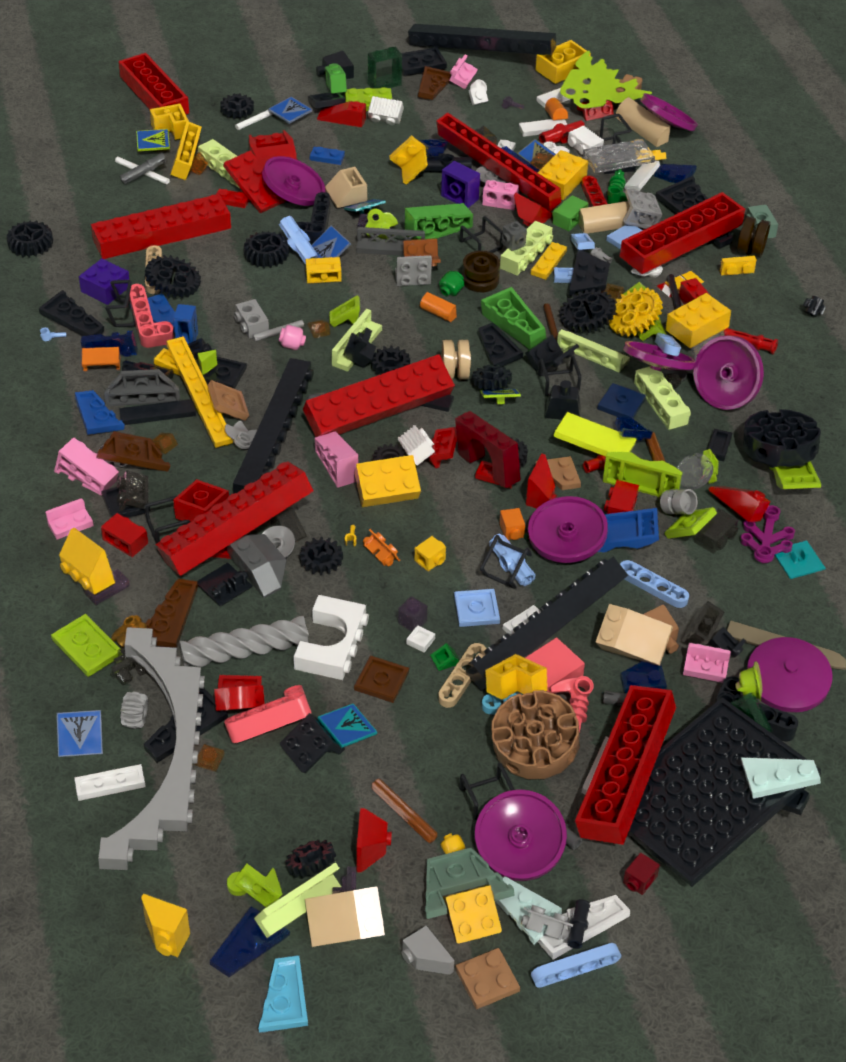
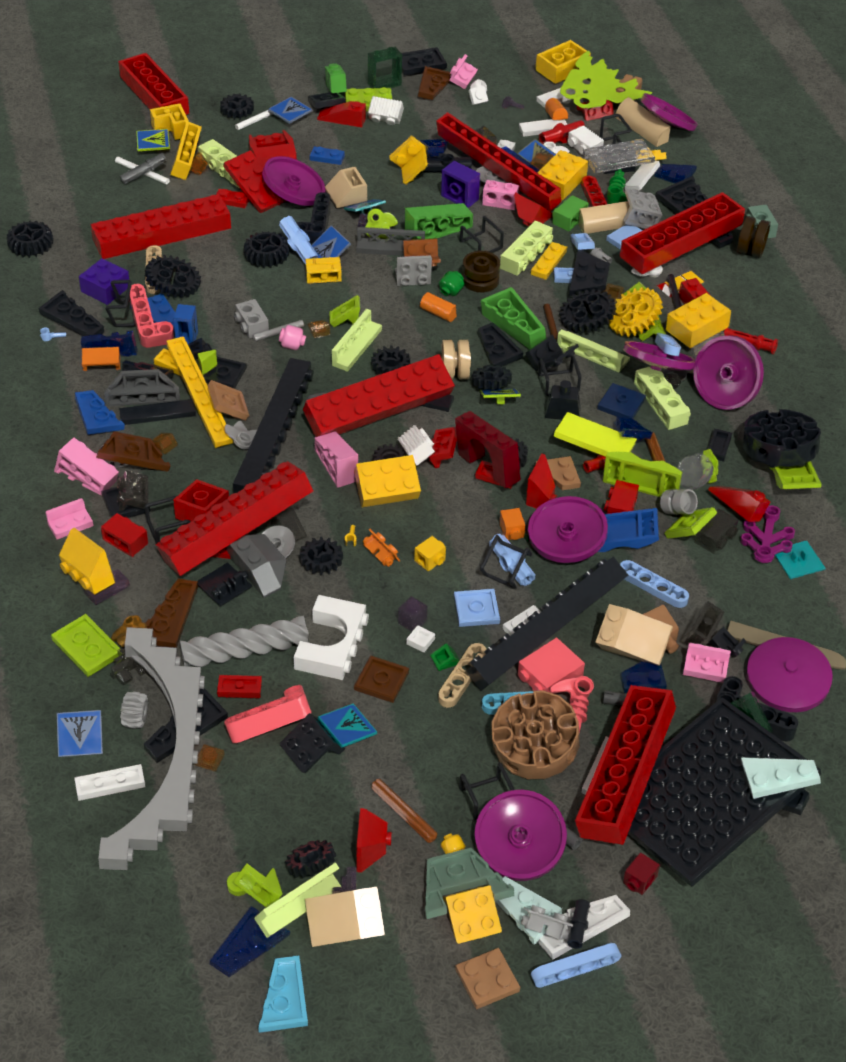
(166, 924): yellow slope -> none
(239, 697): red brick -> none
(337, 58): black torso -> none
(359, 348): black brick -> none
(427, 952): light grey slope -> none
(482, 39): black brick -> none
(514, 236): dark grey brick -> none
(515, 675): yellow brick -> none
(738, 265): yellow plate -> none
(750, 681): lime piece -> none
(814, 306): black gear -> none

